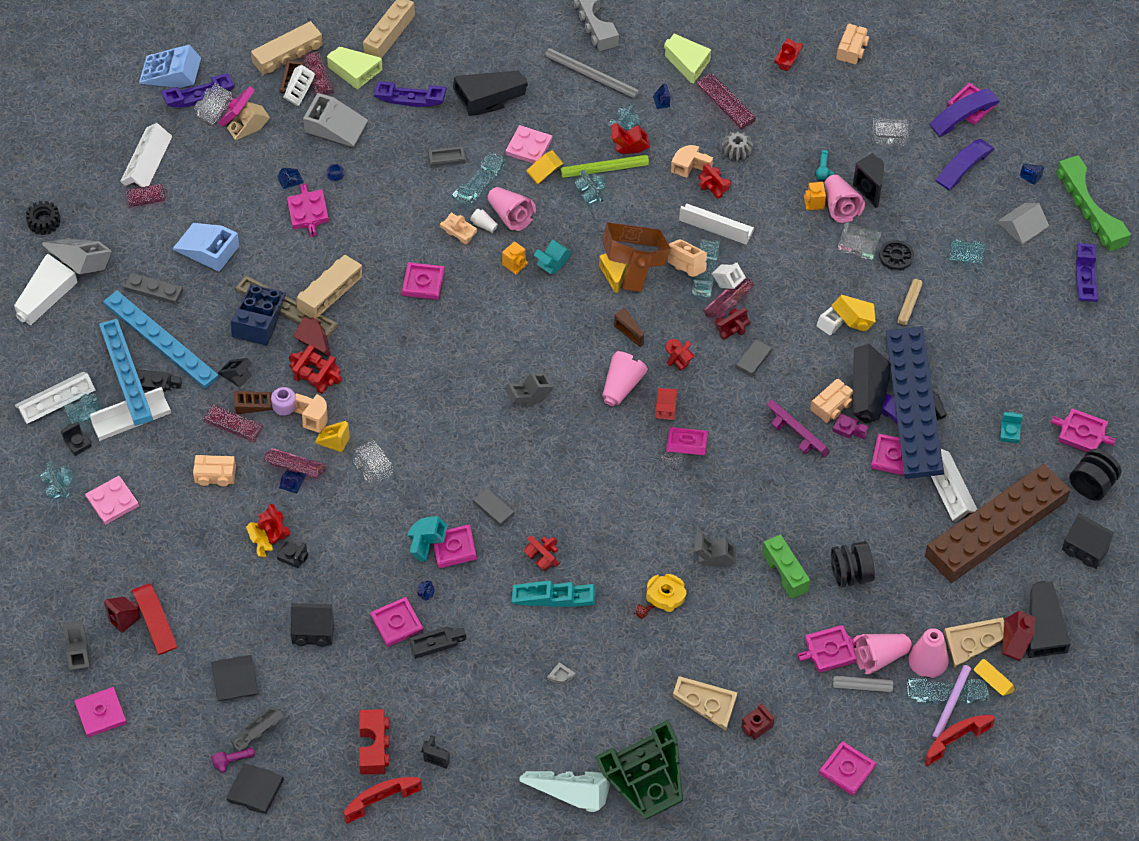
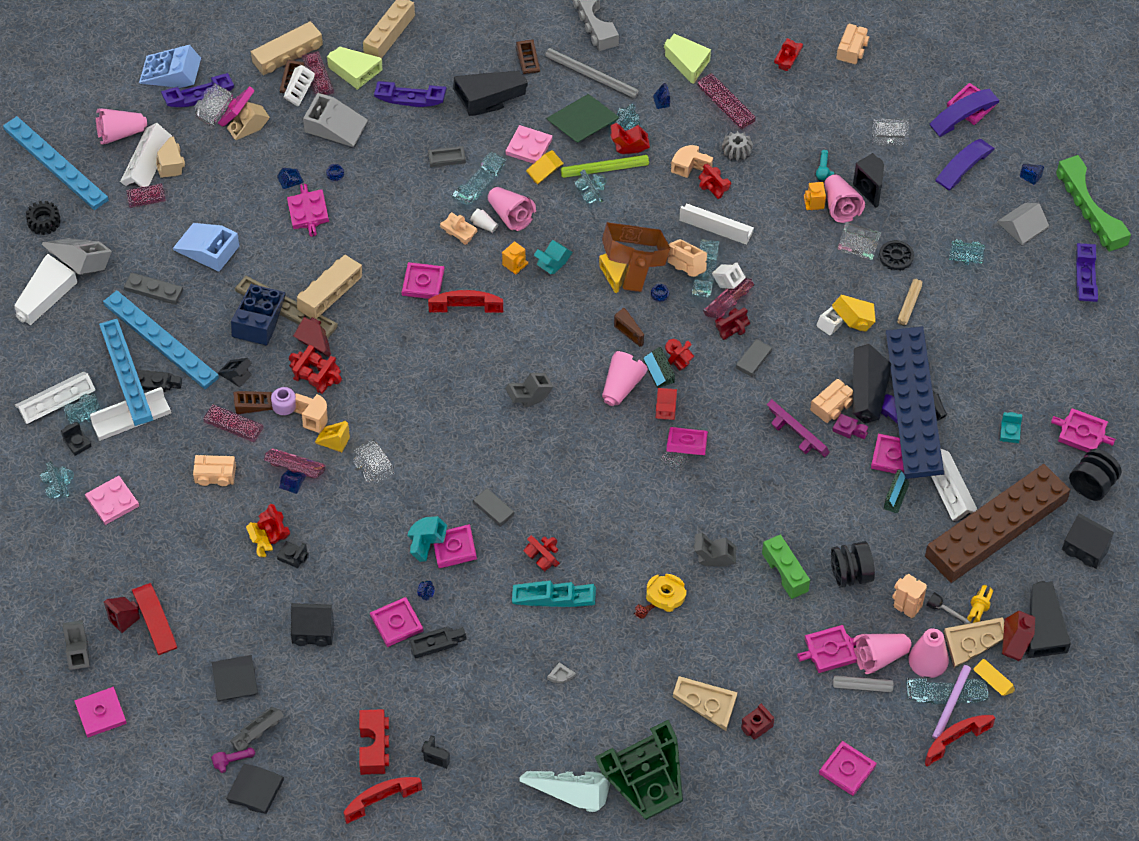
(55, 163): none -> dark azure plate
(118, 124): none -> bright pink cone
(168, 159): none -> tan slope
(440, 302): none -> red slope
(526, 45): none -> reddish brown slope
(582, 118): none -> dark green piece
(659, 368): none -> clear green slope
(660, 292): none -> clear blue plate
(896, 492): none -> clear green slope
(909, 595): none -> light nougat brick
(936, 602): none -> hinge
(980, 604): none -> yellow arm

